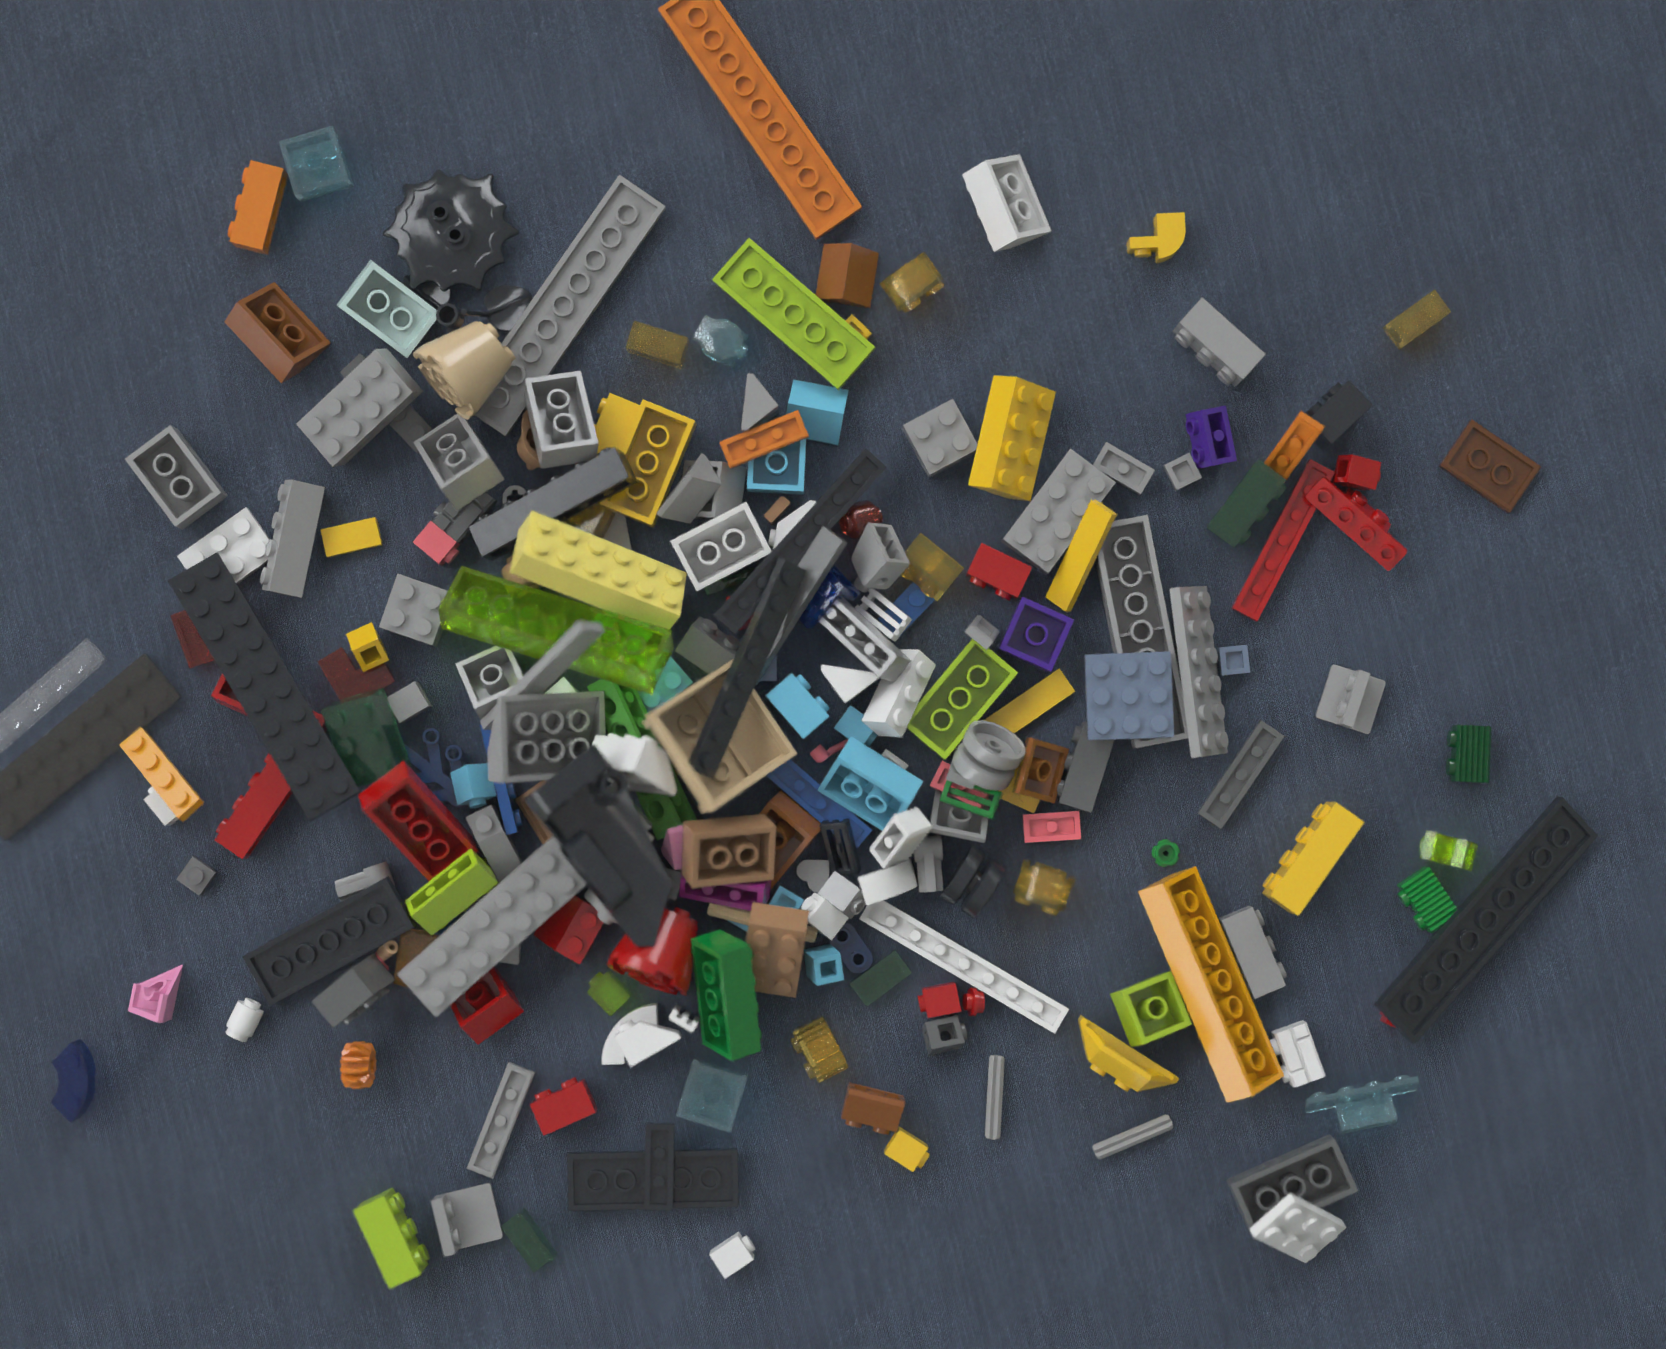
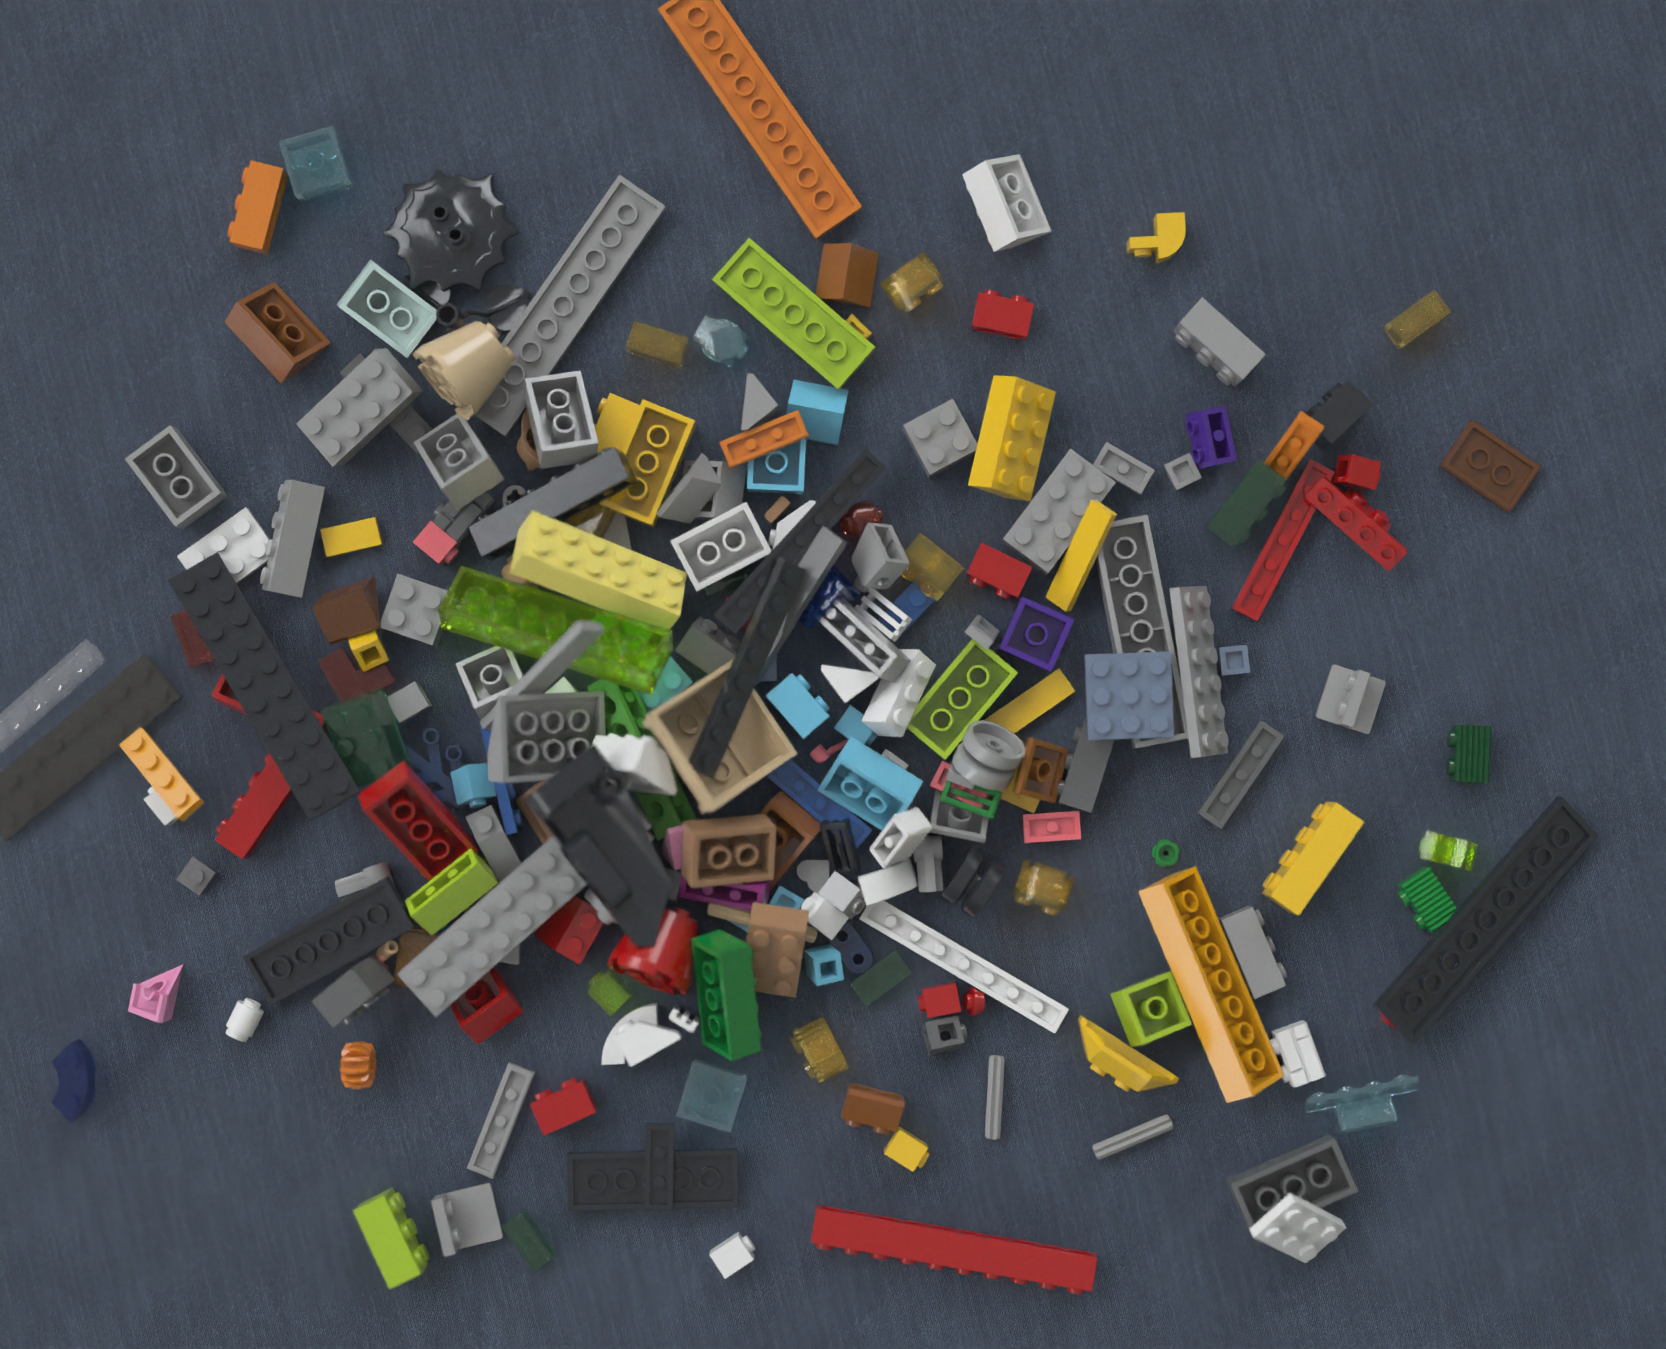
(348, 611): none -> reddish brown slope
(953, 1248): none -> red brick
(1002, 315): none -> red brick

